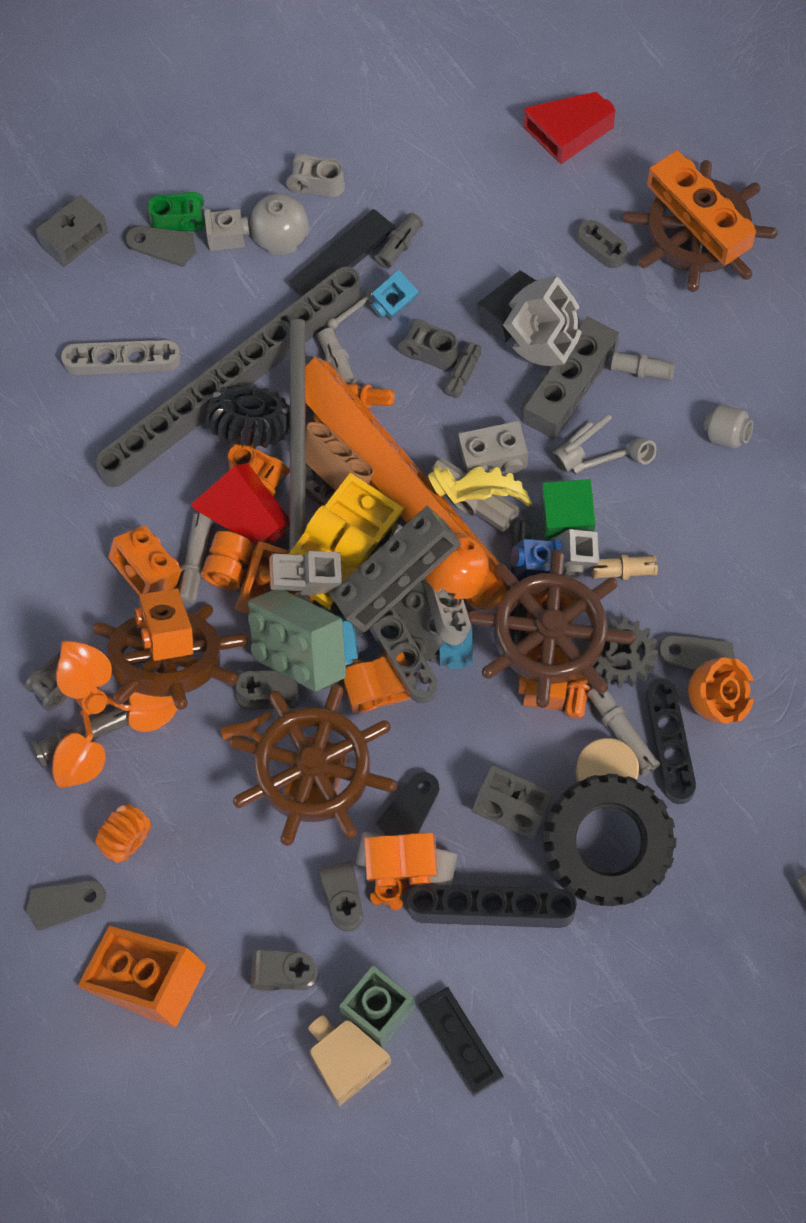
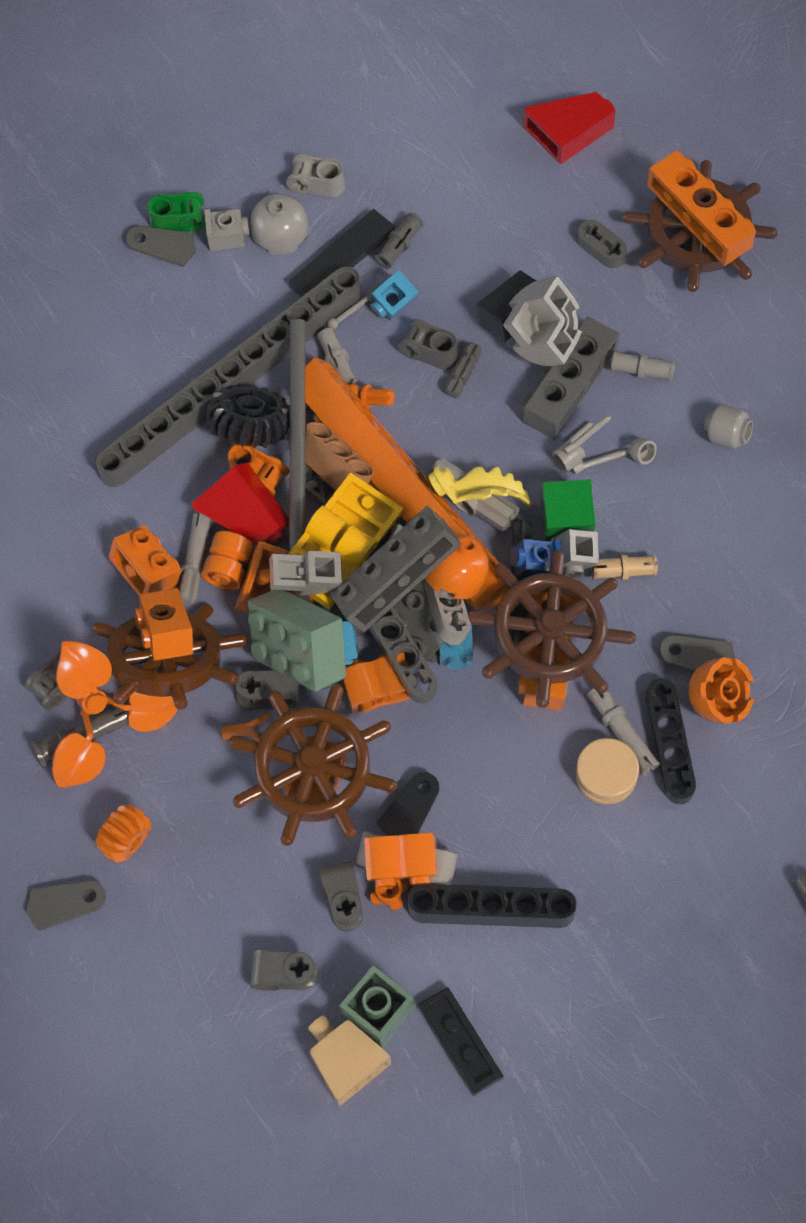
(71, 230): dark grey brick -> none
(121, 353): light grey beam -> none
(143, 975): orange slope -> none
(494, 447): light grey brick -> none
(512, 802): dark grey brick -> none
(576, 697): orange axle -> none
(623, 666): dark grey gear -> none
(654, 828): black tyre -> none

